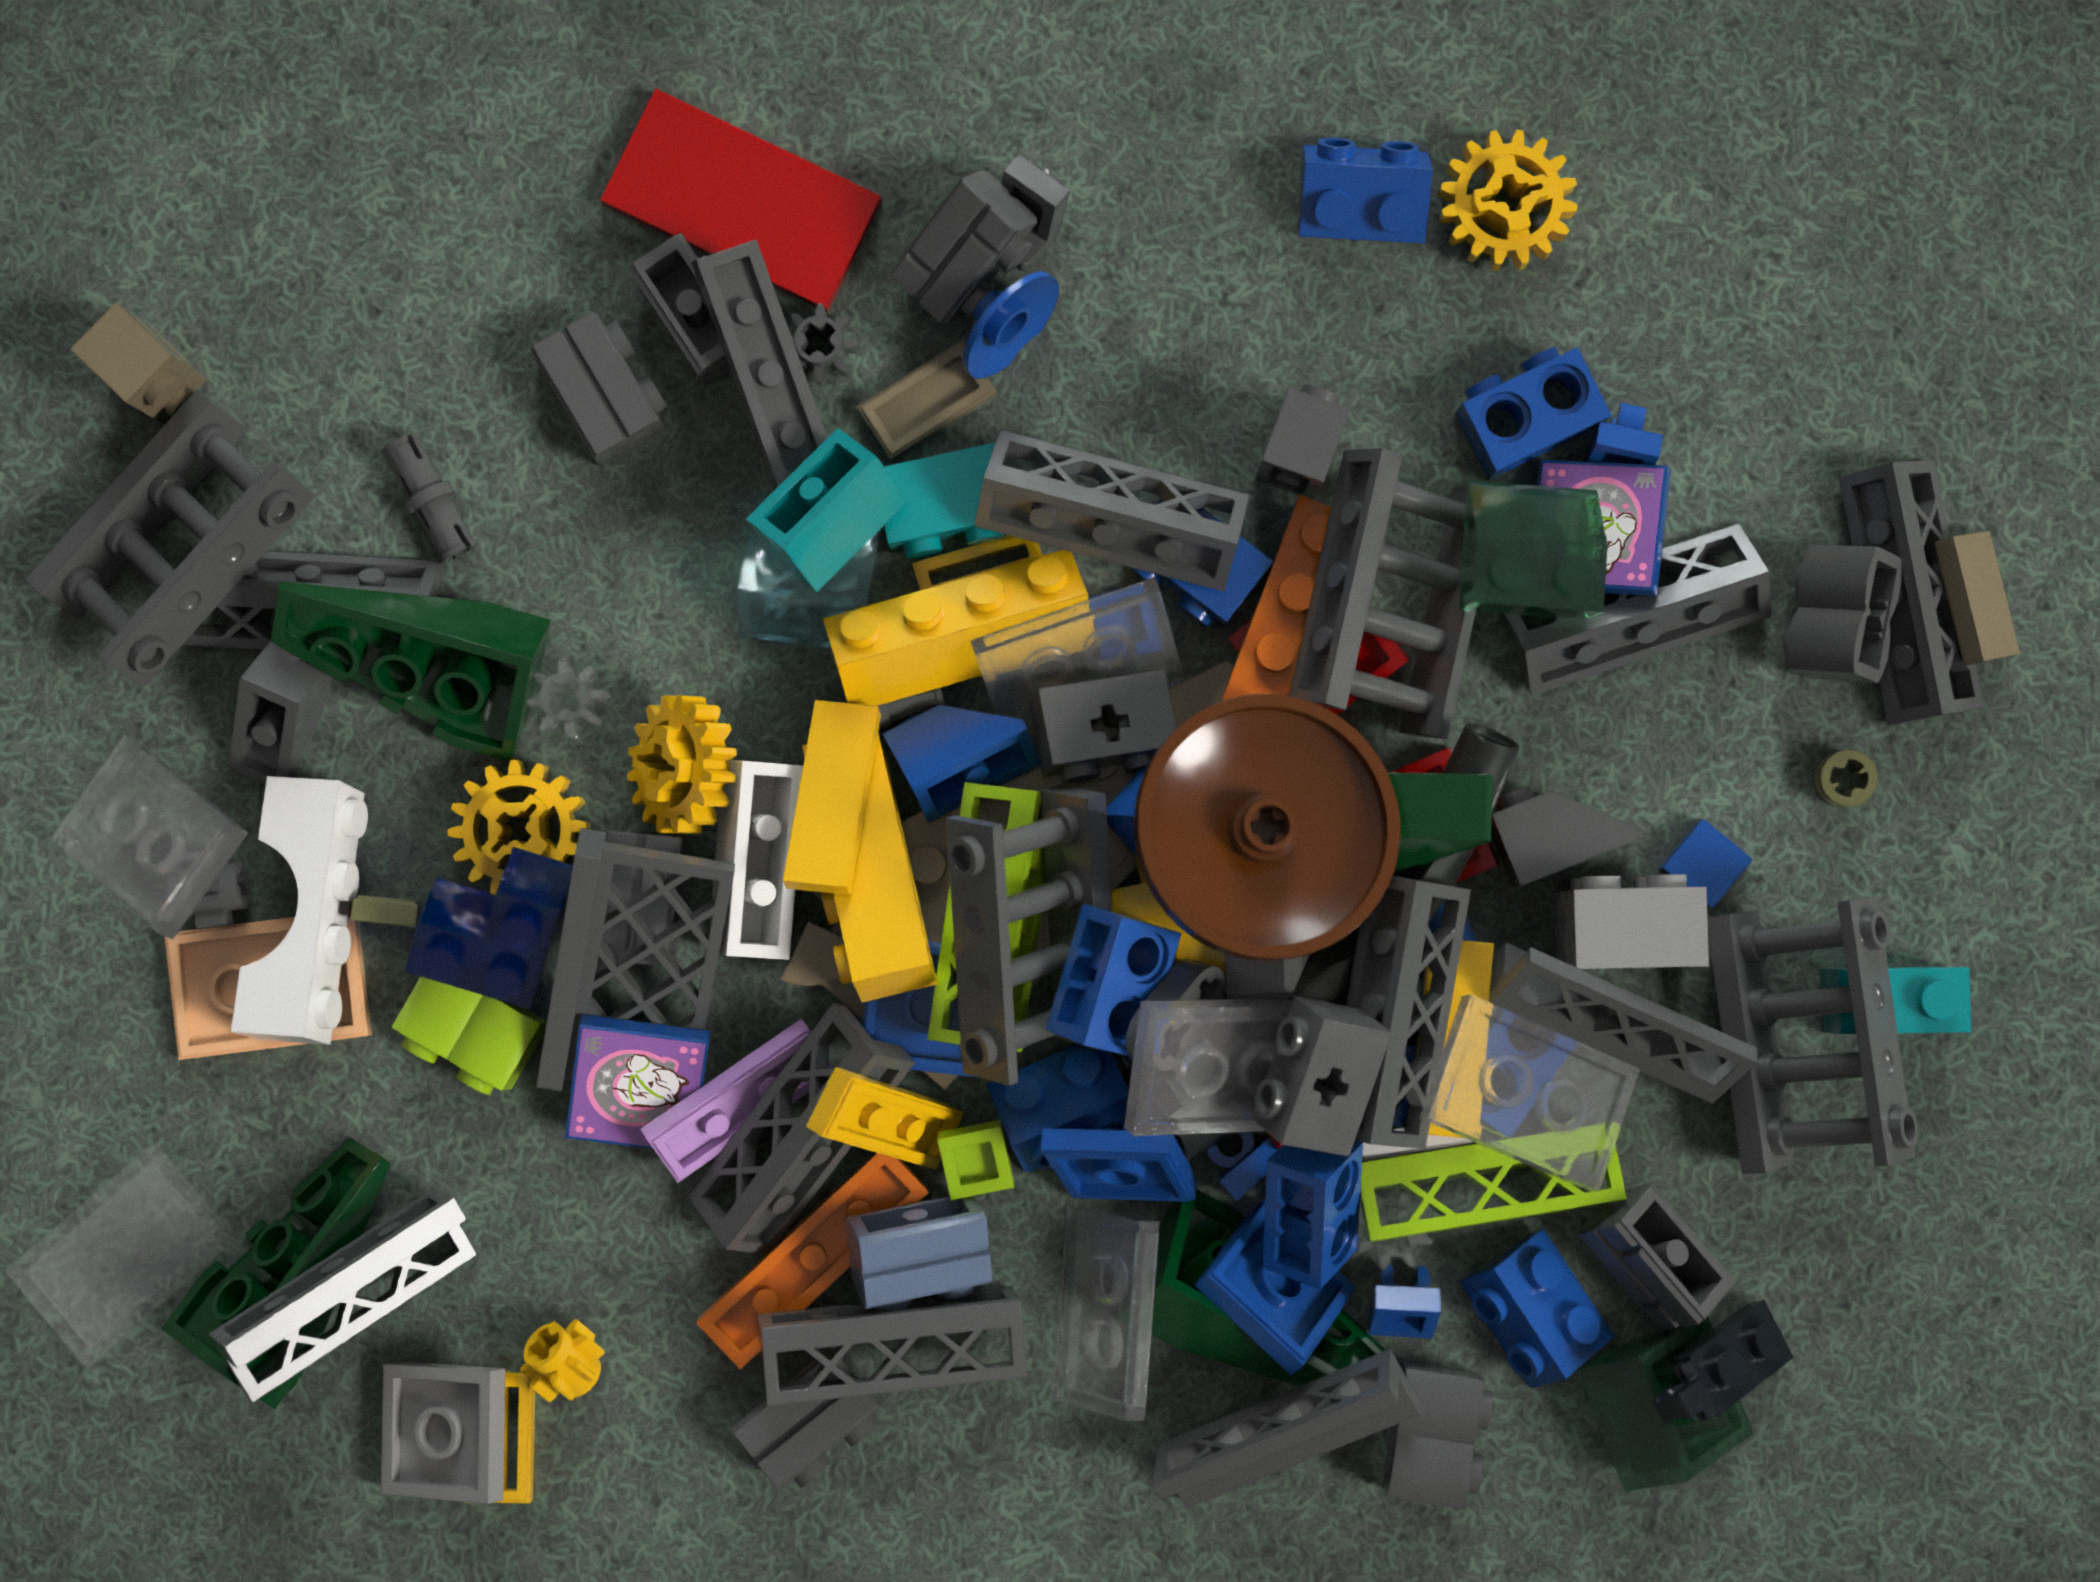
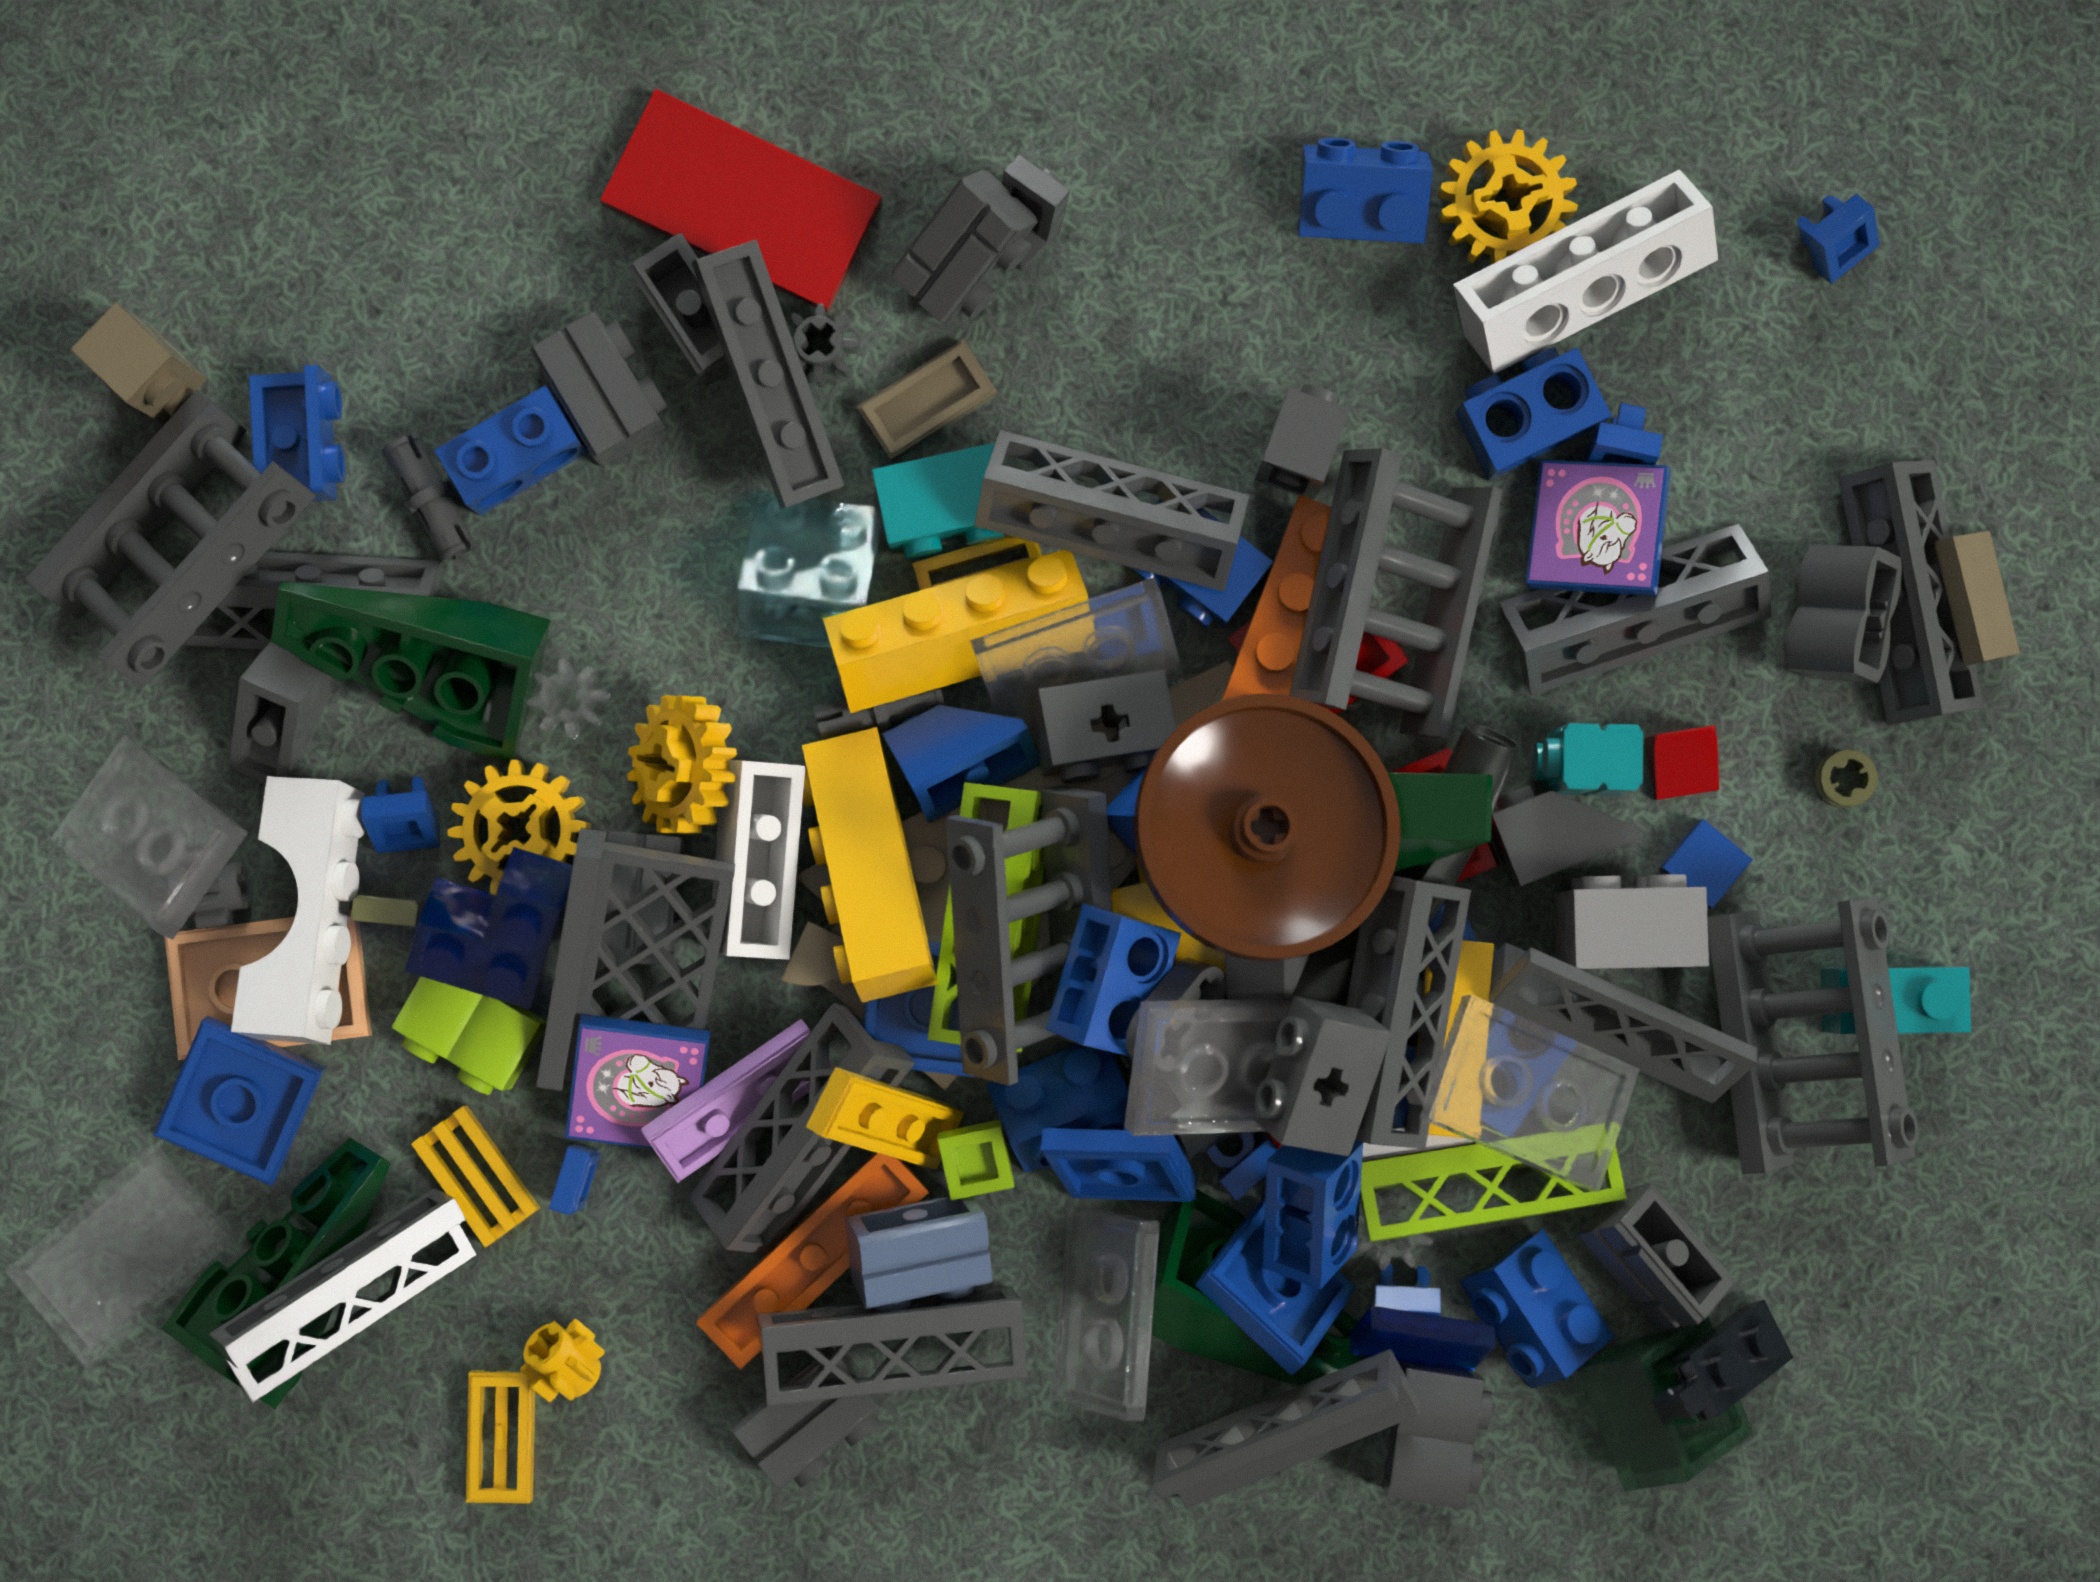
(239, 1101): none -> blue tile
(295, 427): none -> blue bracket
(400, 819): none -> blue tile
(443, 1431): light grey plate -> none
(453, 1188): none -> yellow tile
(511, 451): none -> blue brick
(575, 1179): none -> blue tile
(827, 509): teal brick -> none
(832, 797): yellow tile -> none
(1008, 322): blue dish -> none
(1423, 1338): none -> clear blue tile
(1533, 551): clear green slope -> none
(1587, 271): none -> white brick
(1590, 759): none -> teal brick
(1683, 762): none -> red slope
(1841, 237): none -> blue tile

